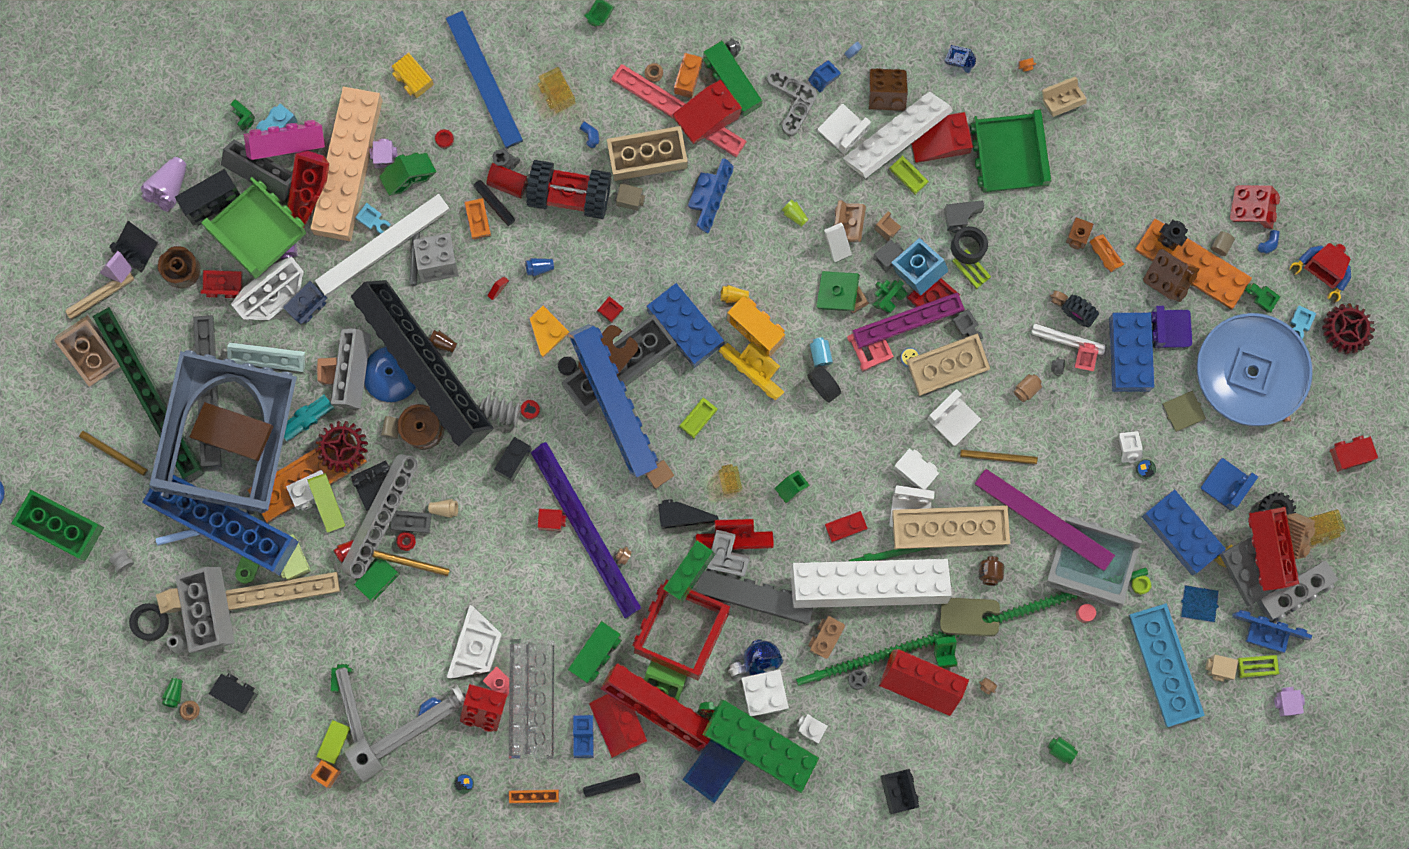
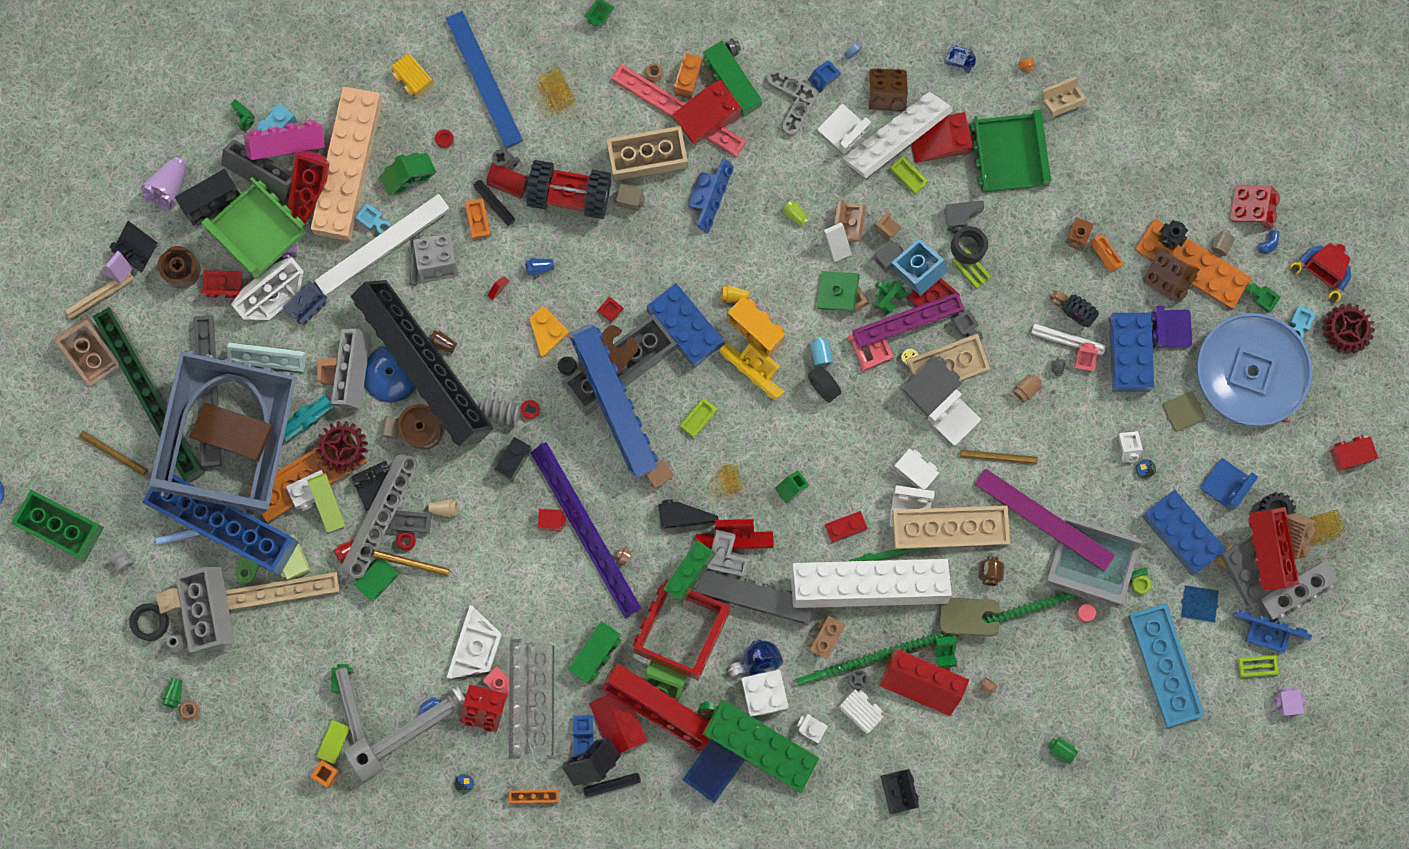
(233, 693): black brick -> none
(383, 153): lavender brick -> none
(592, 133): blue arm -> none
(593, 763): none -> black brick
(861, 711): none -> white brick
(931, 384): none -> dark grey brick
(1221, 668): tan brick -> none

